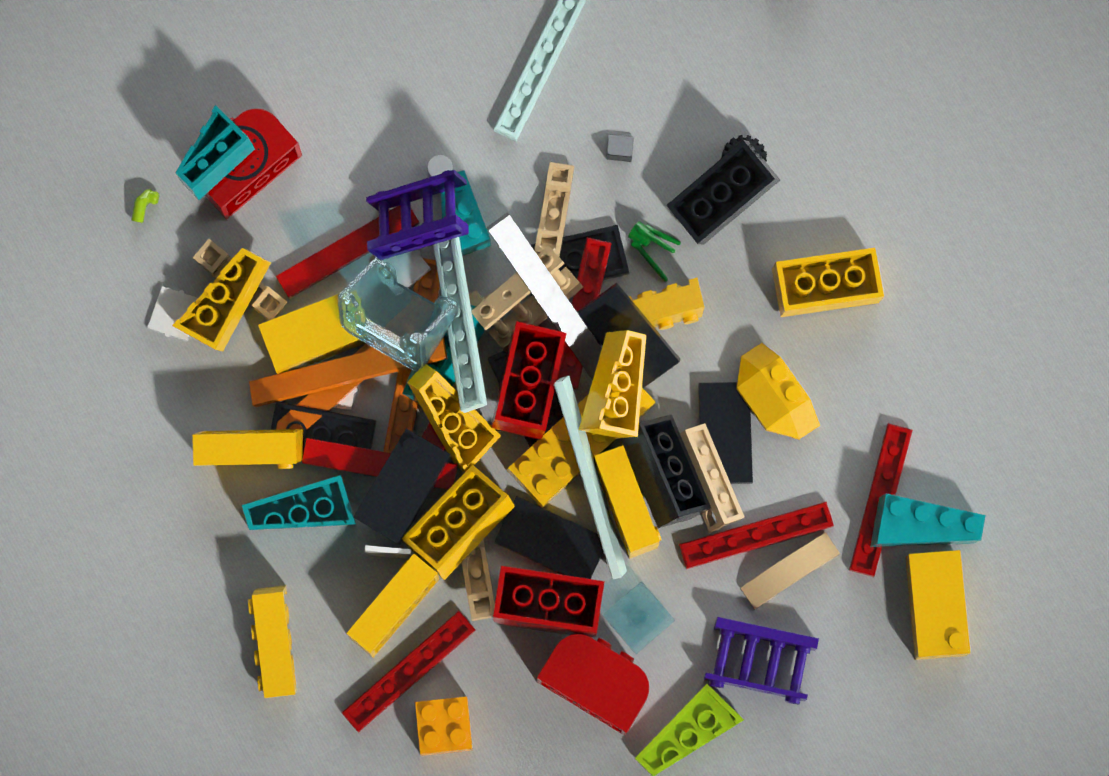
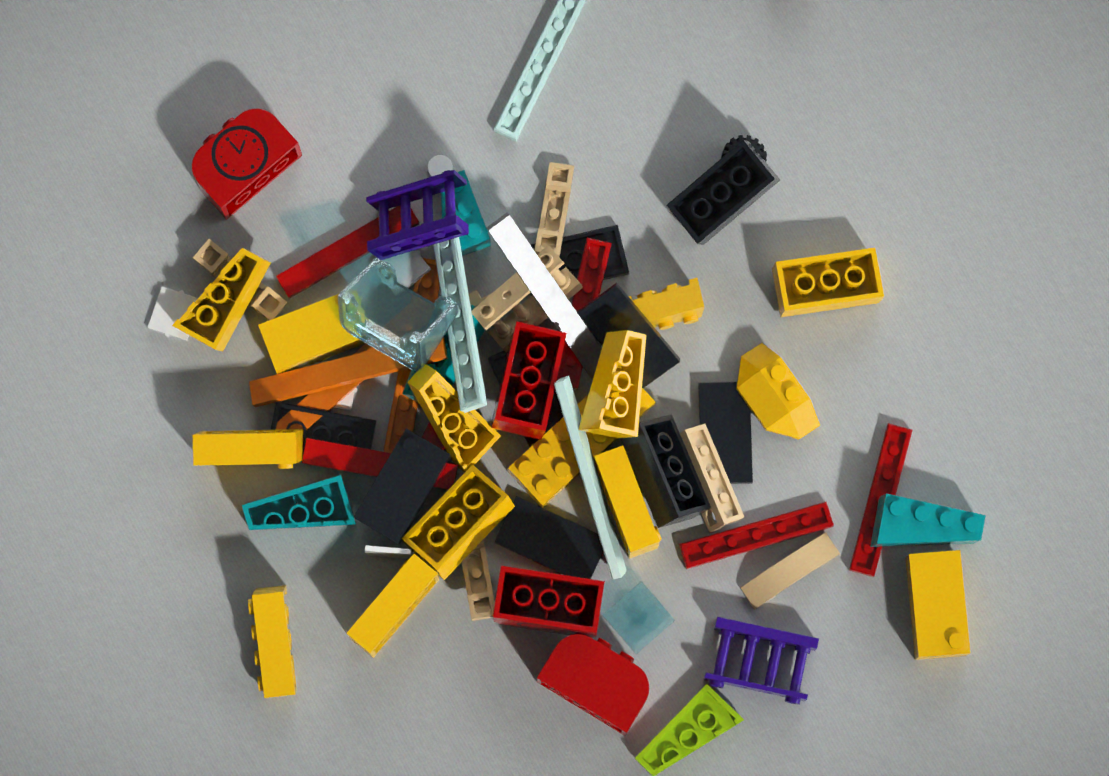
(142, 202): lime arm -> none
(214, 154): teal wedge -> none
(408, 671): red tile -> none
(443, 726): light orange brick -> none
(620, 148): slope -> none
(643, 235): green plant -> none

